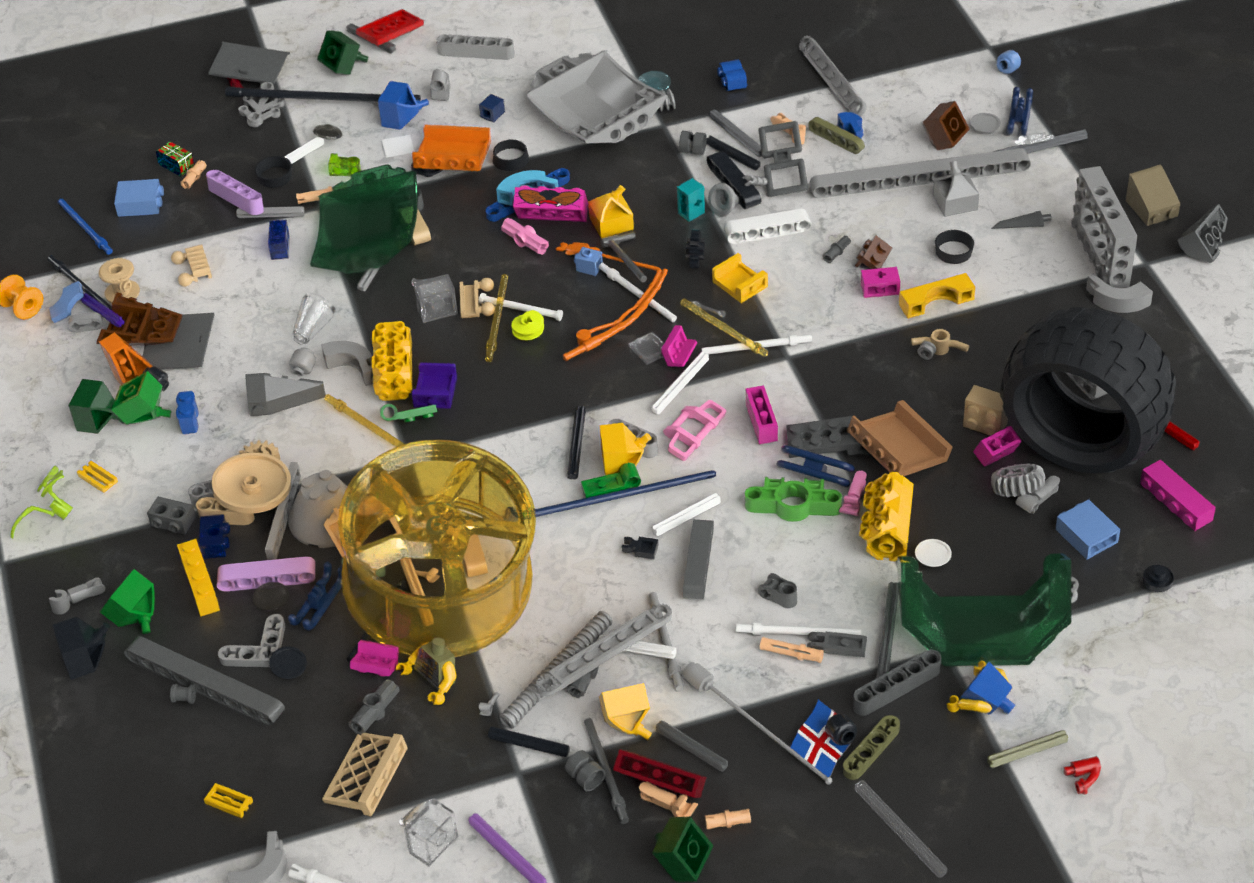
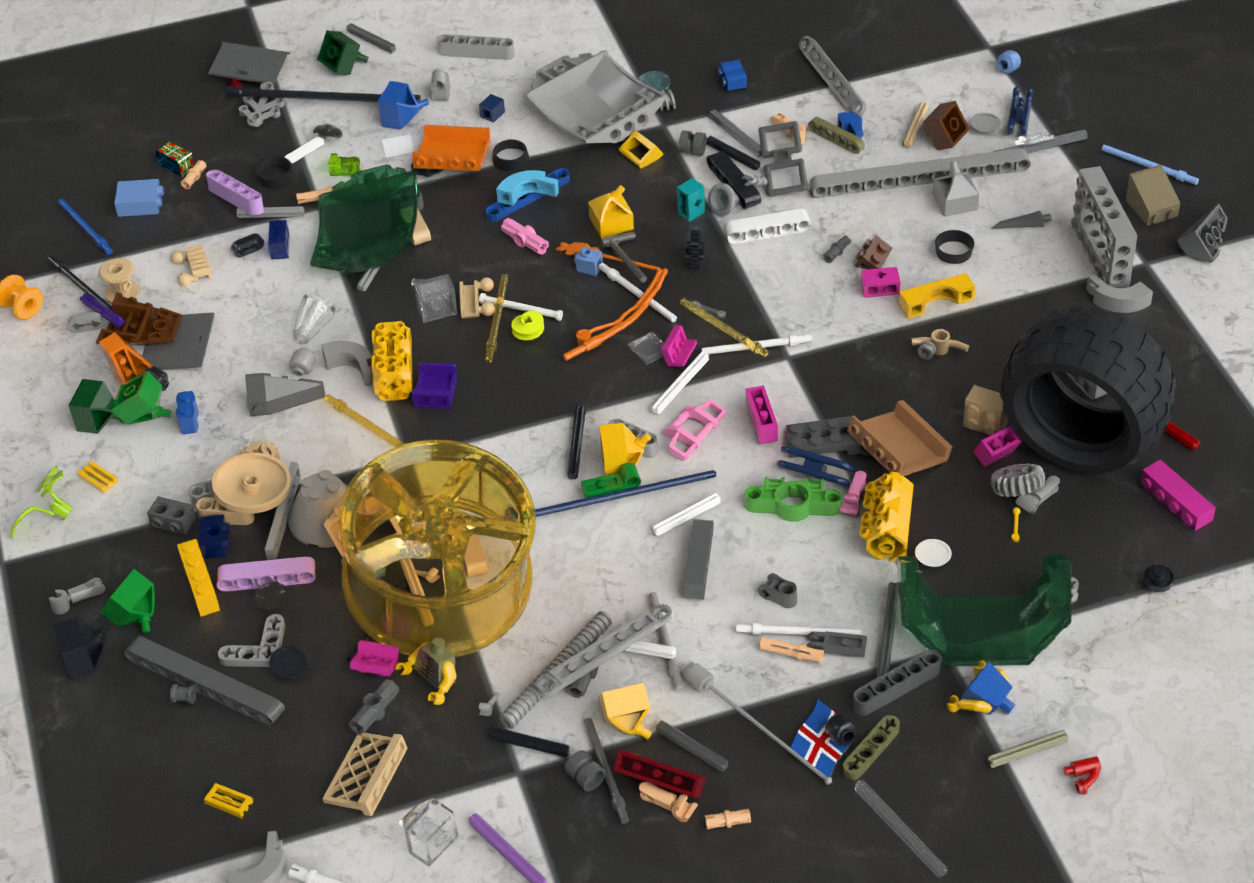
(64, 305): medium blue tile -> none
(247, 245): none -> black beam
(318, 599): dark blue piece -> none
(389, 27): red tile -> none
(409, 415): plate -> none
(550, 204): dark pink brick -> none
(636, 139): none -> yellow tile
(642, 548): black plate -> none
(682, 849): dark green piece -> none
(738, 278): yellow panel -> none
(915, 124): none -> tan axle
(1015, 537): none -> yellow hinge
(1087, 529): medium blue brick -> none
(1179, 175): none -> light blue bar

